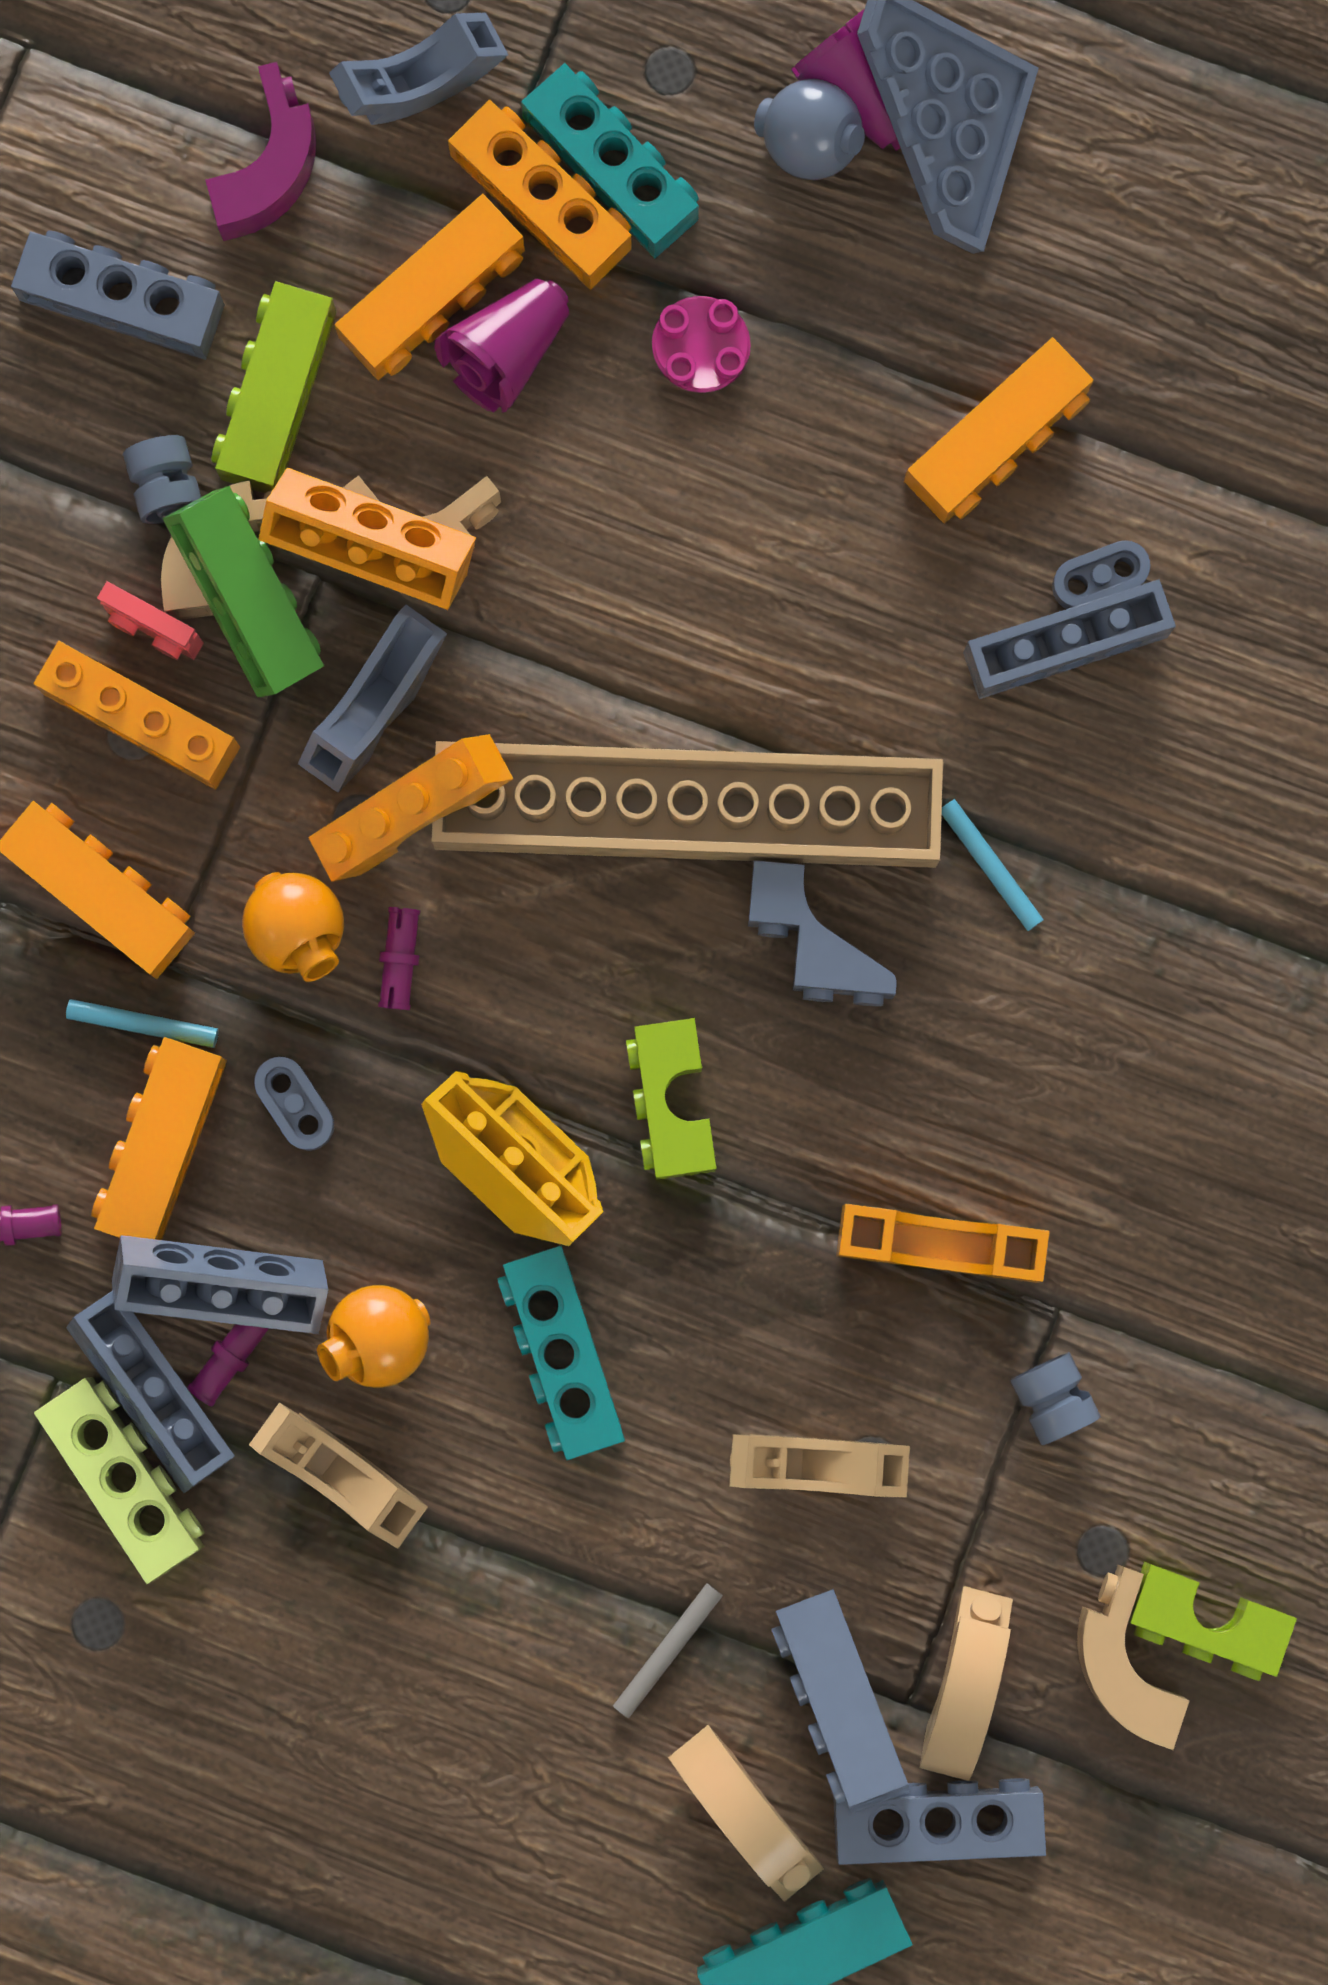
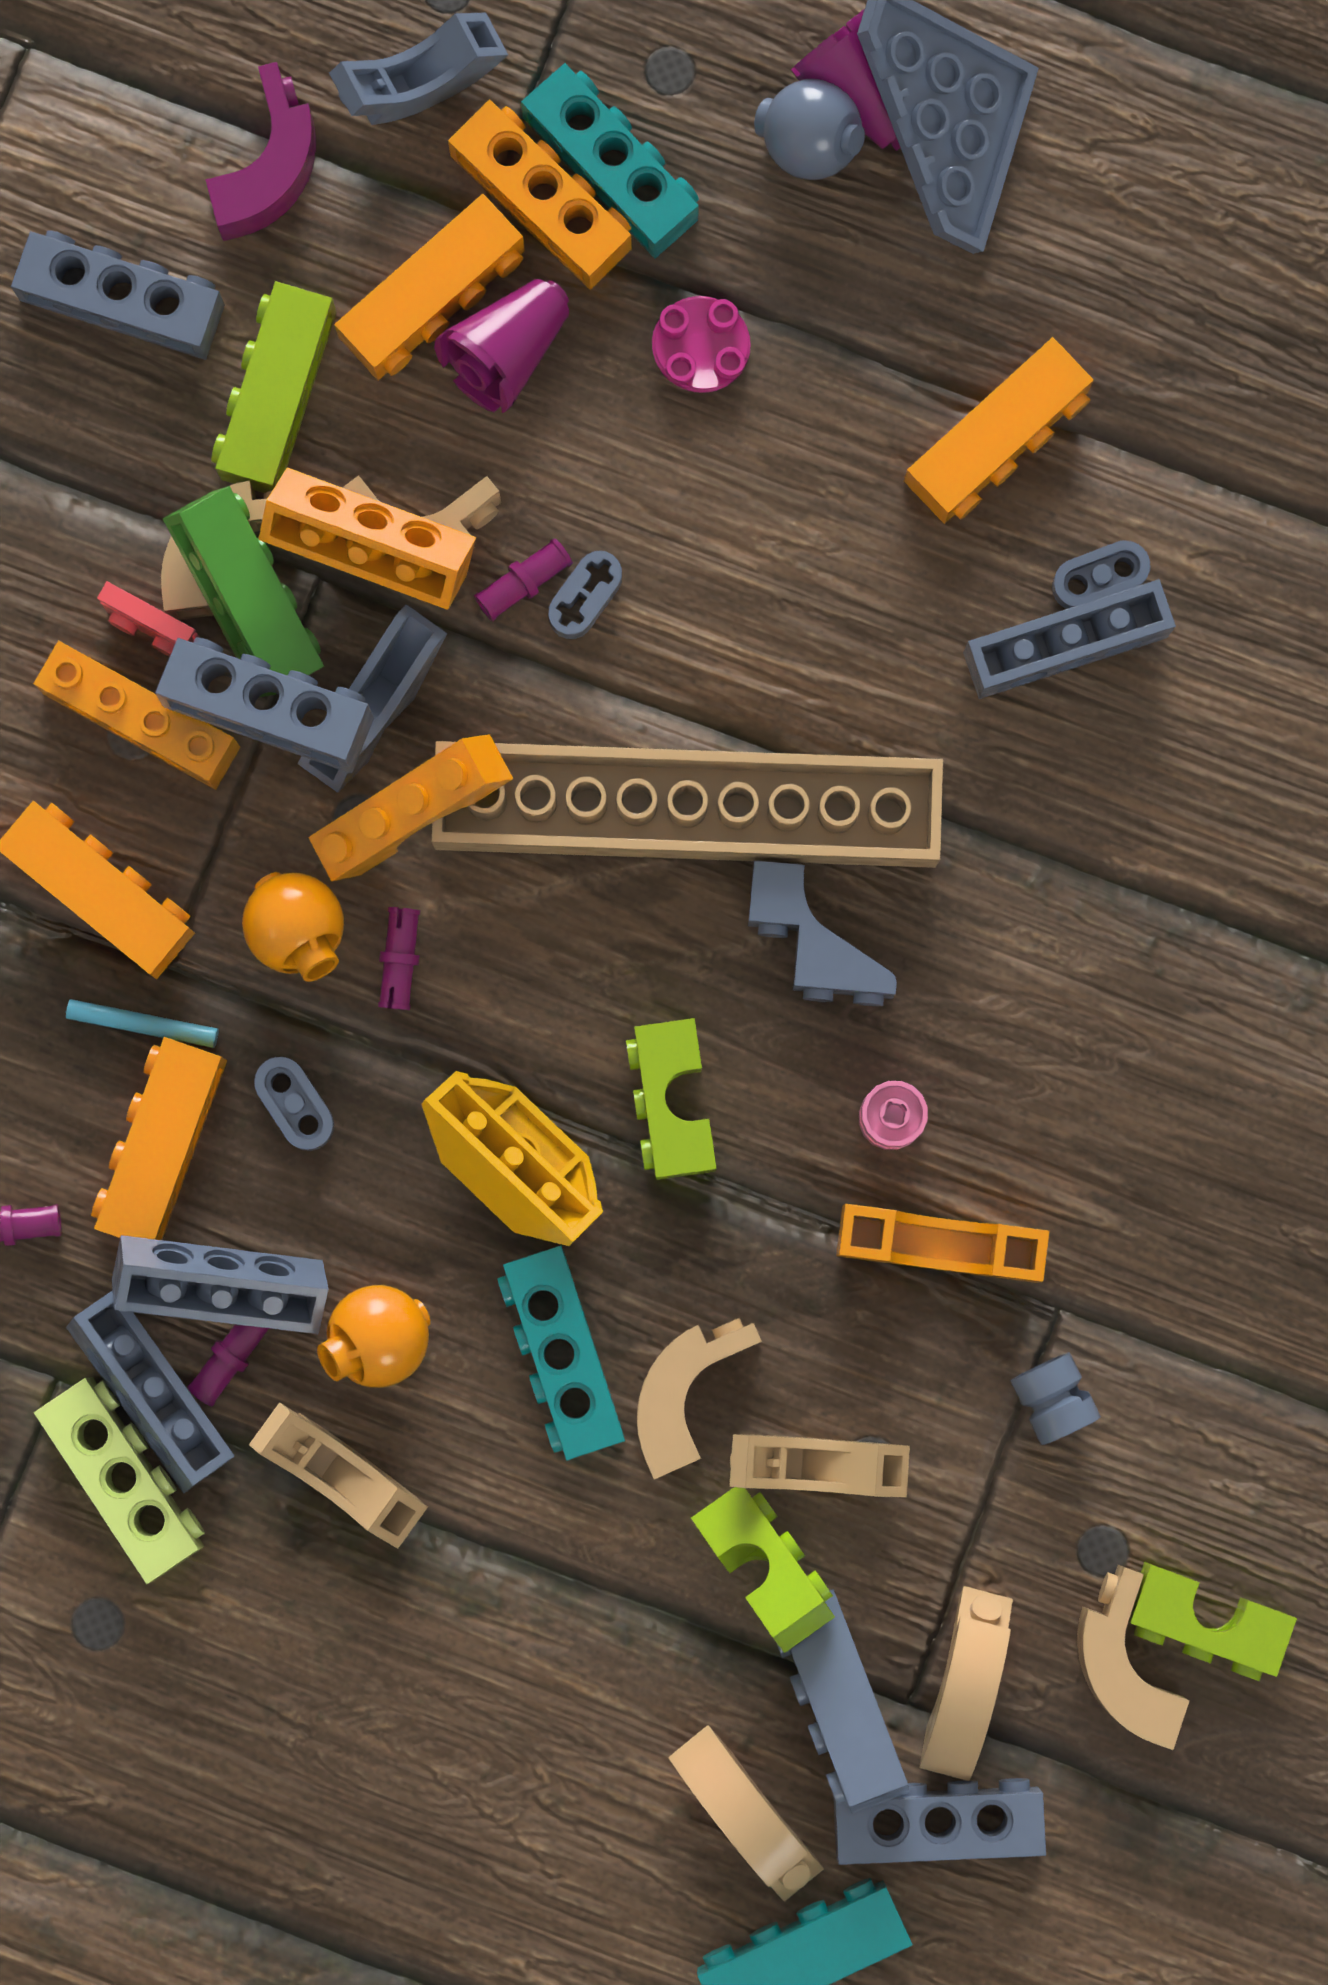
(162, 477): sand blue wheel -> none
(333, 742): none -> sand blue brick
(523, 579): none -> magenta pin
(575, 588): none -> sand blue beam
(661, 1403): none -> tan arch
(667, 1650): light grey bar -> none
(788, 1600): none -> lime arch
(893, 1115): none -> bright pink wheel
(991, 865): medium azure bar -> none

